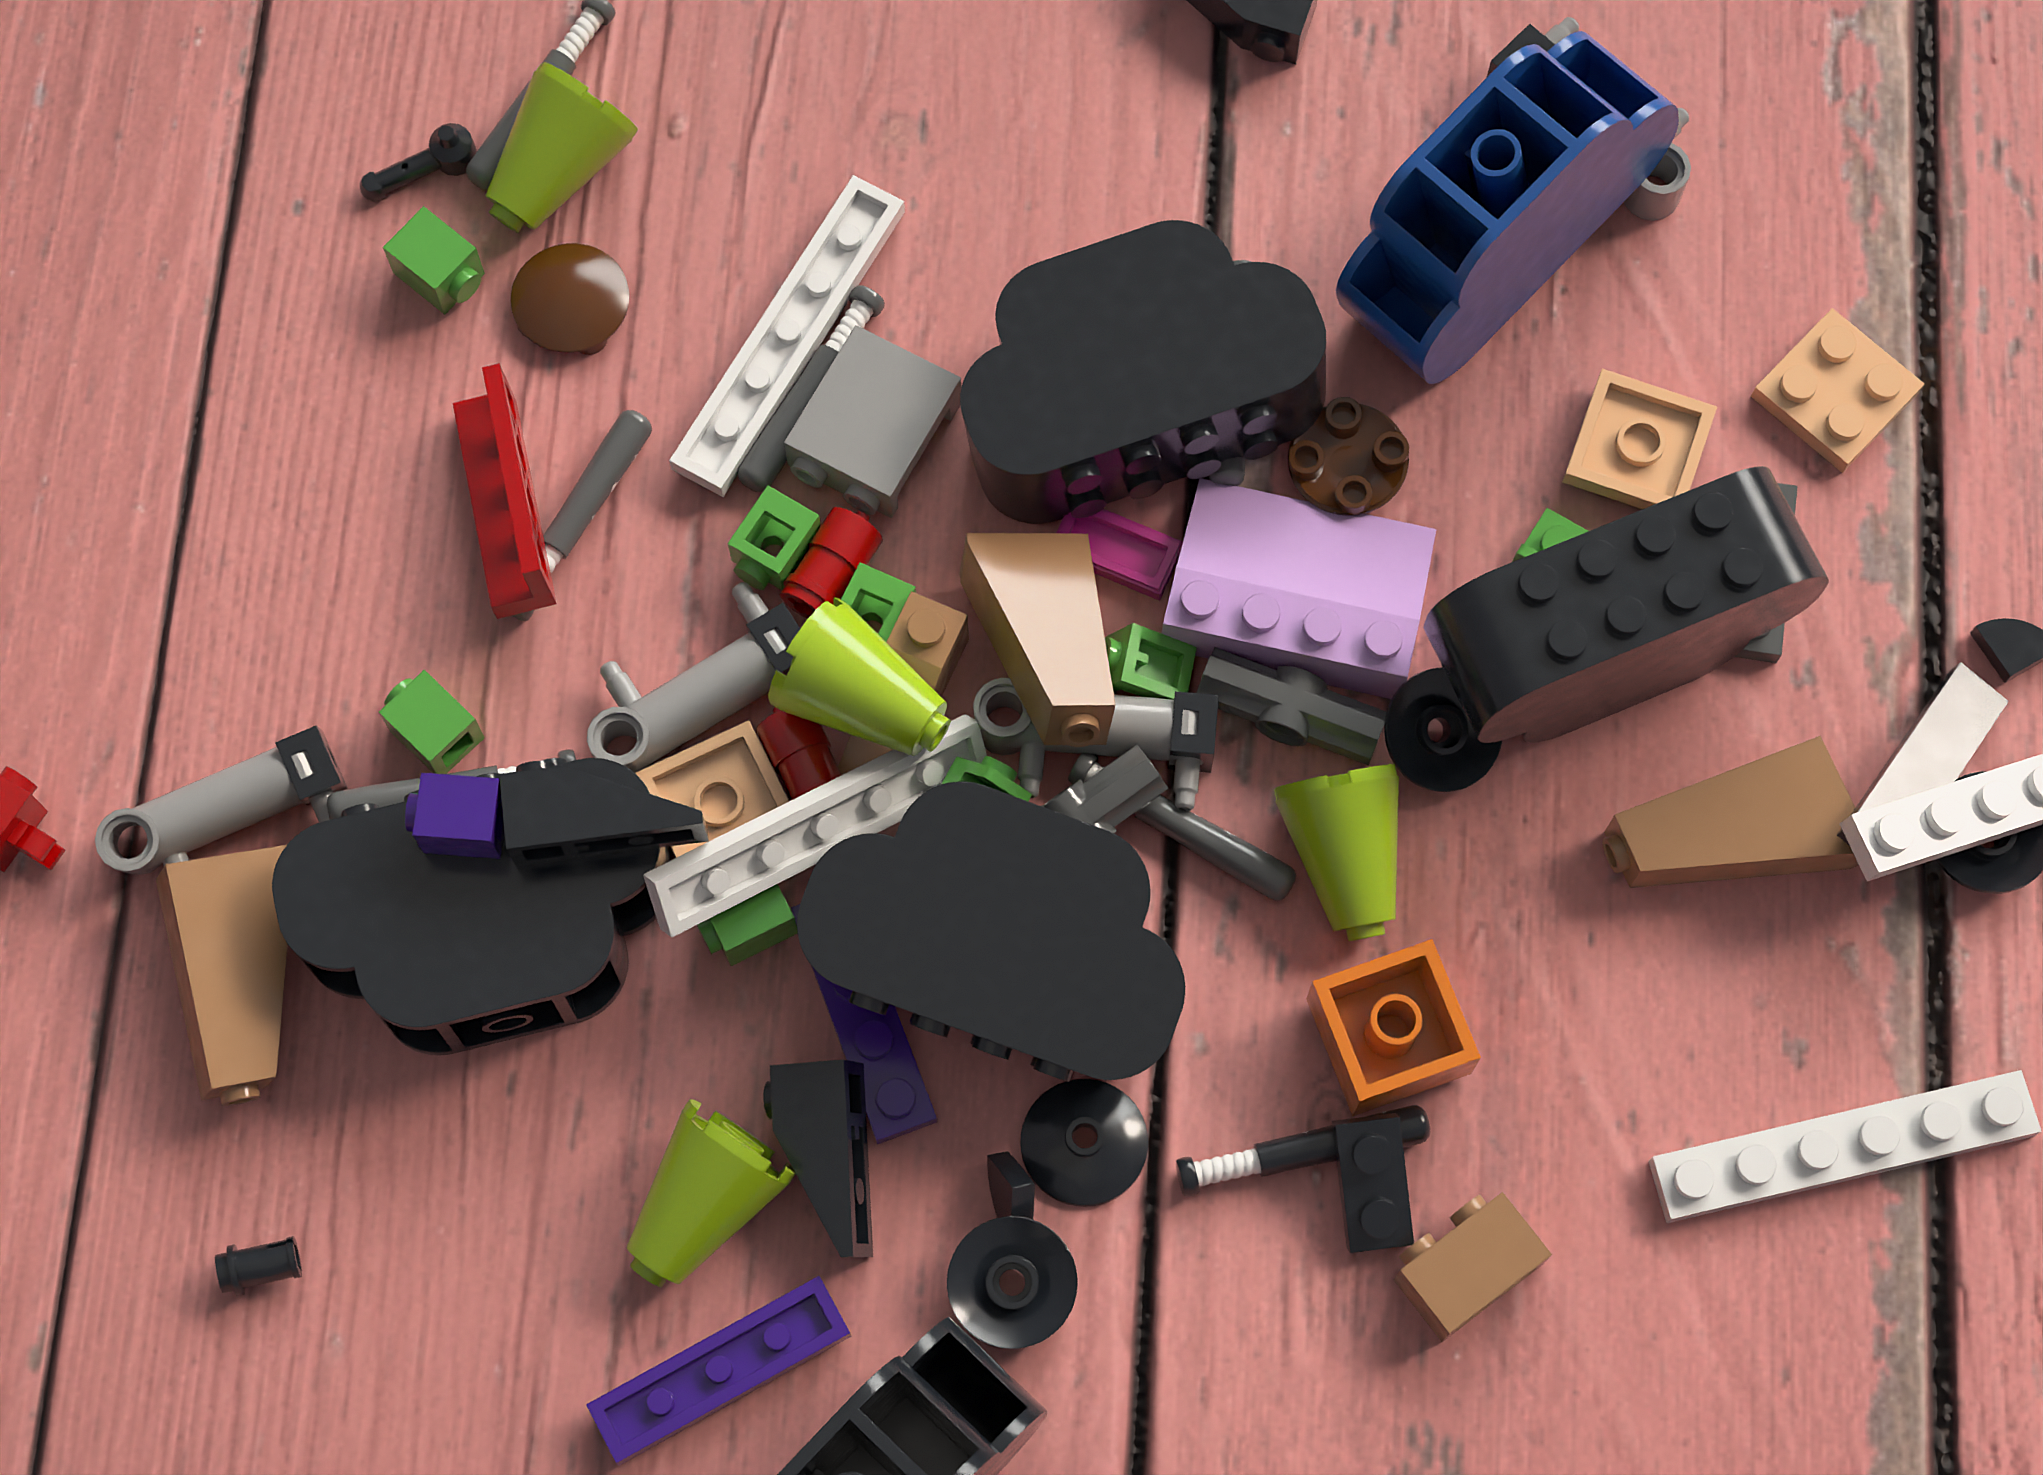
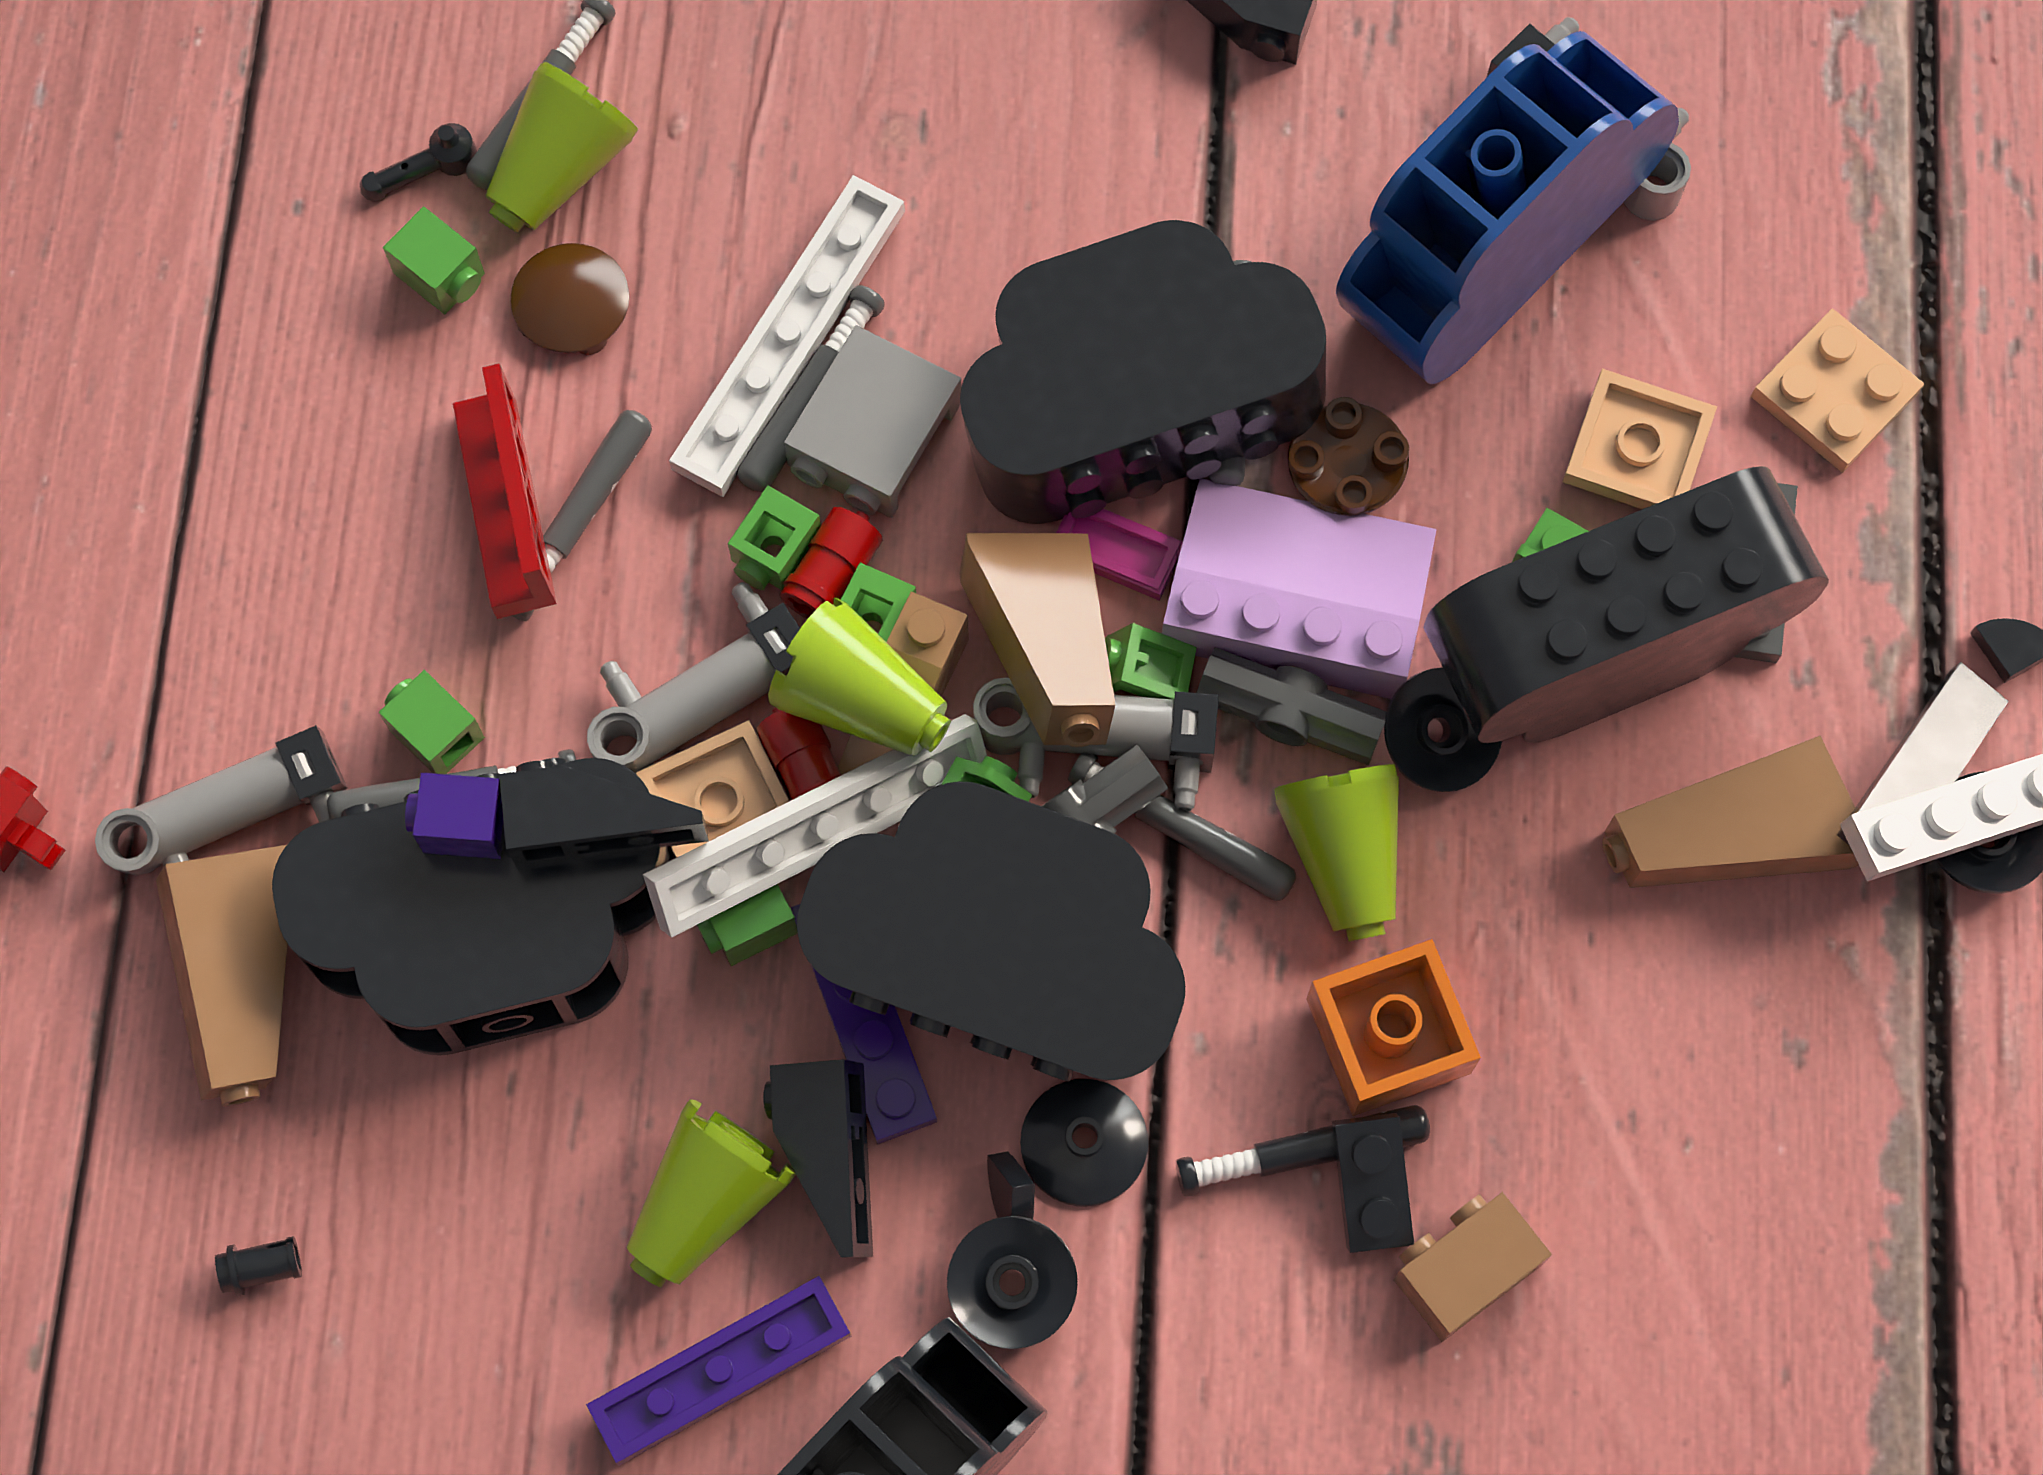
(1844, 1146): white plate -> none

